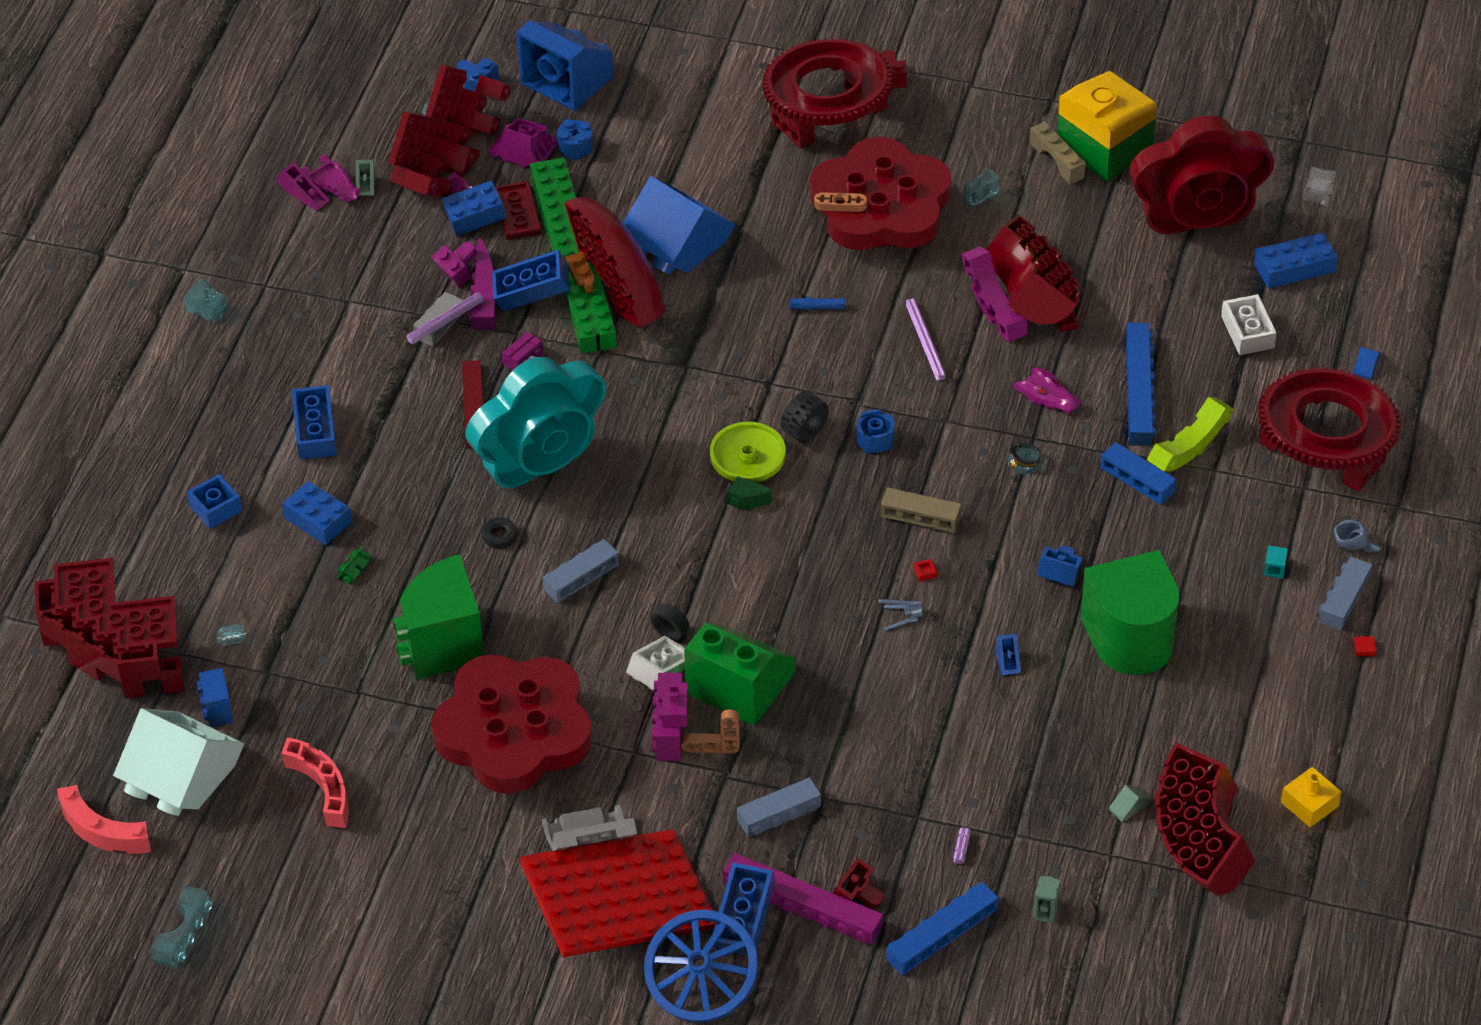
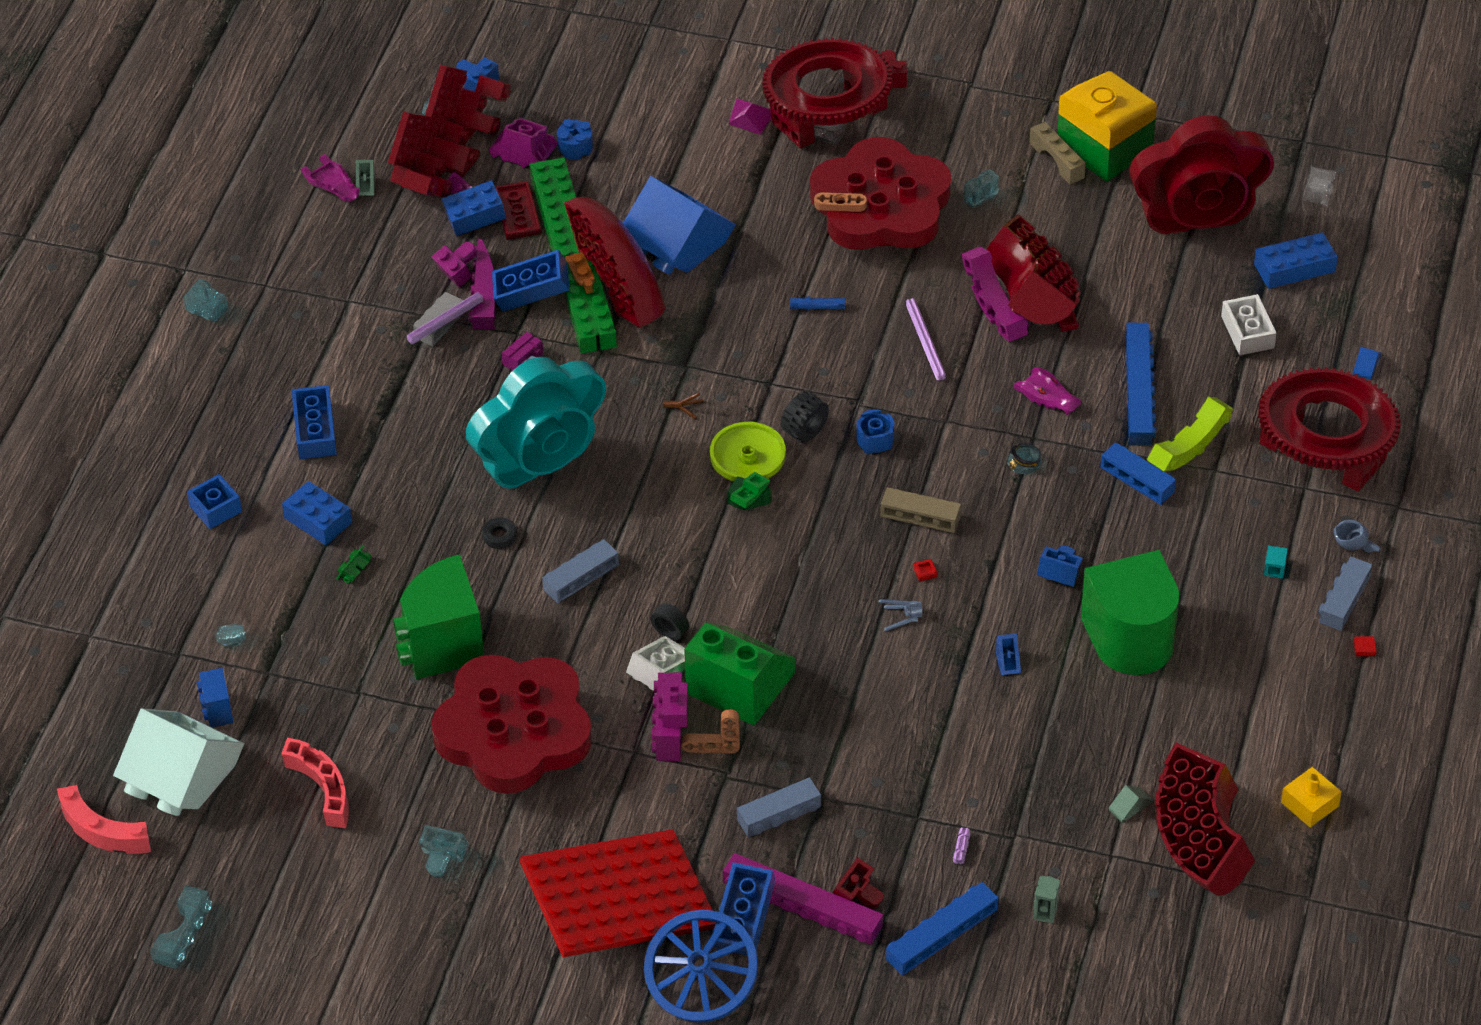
(108, 635): dark red brick -> none
(301, 186): magenta slope -> none
(441, 847): none -> clear light blue brick
(472, 389): dark red tile -> none
(562, 63): blue slope -> none
(588, 828): light grey piece -> none
(680, 404): none -> reddish brown plant
(750, 116): none -> magenta slope
(751, 490): none -> green slope

